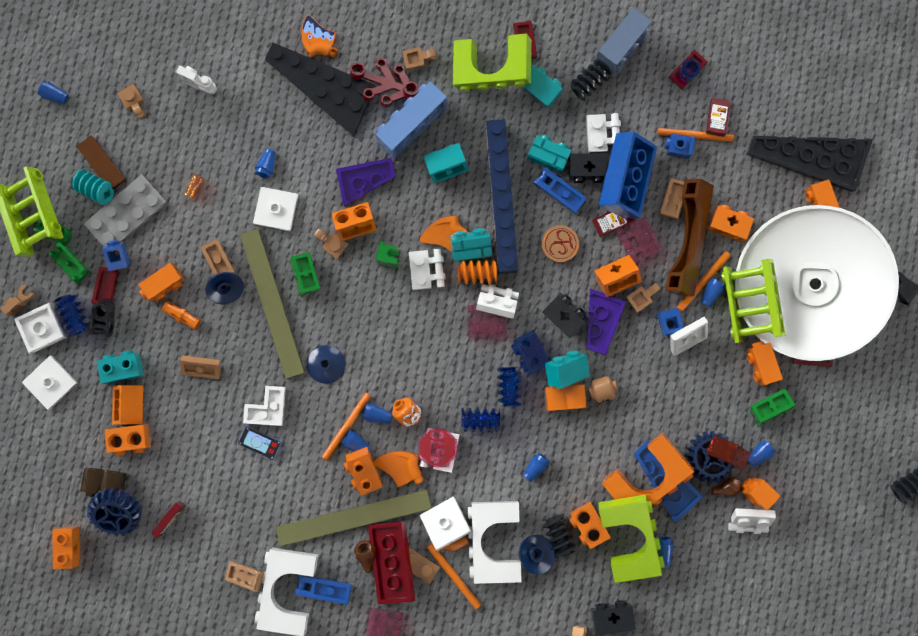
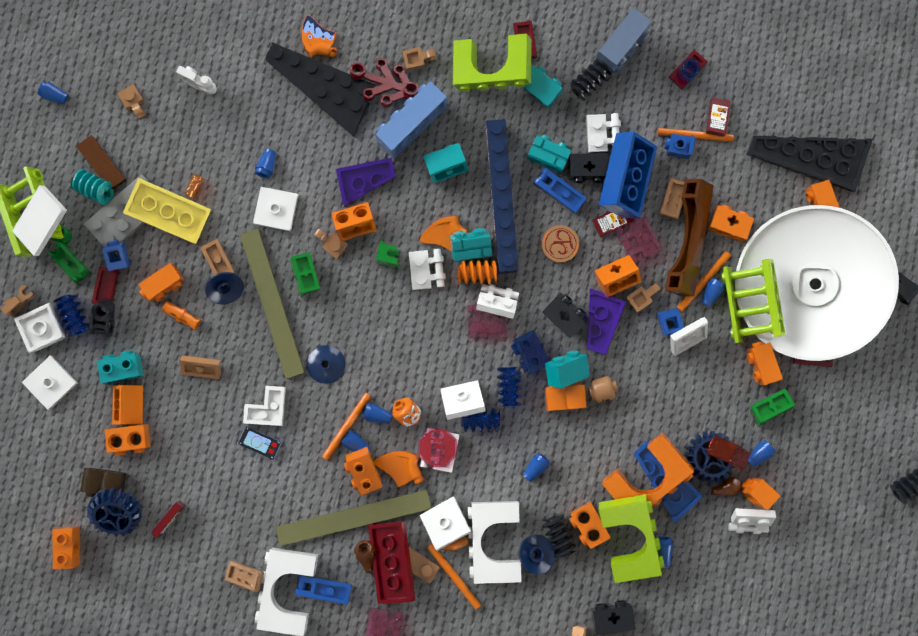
(39, 220): none -> white tile
(166, 211): none -> light yellow plate
(462, 400): none -> white plate

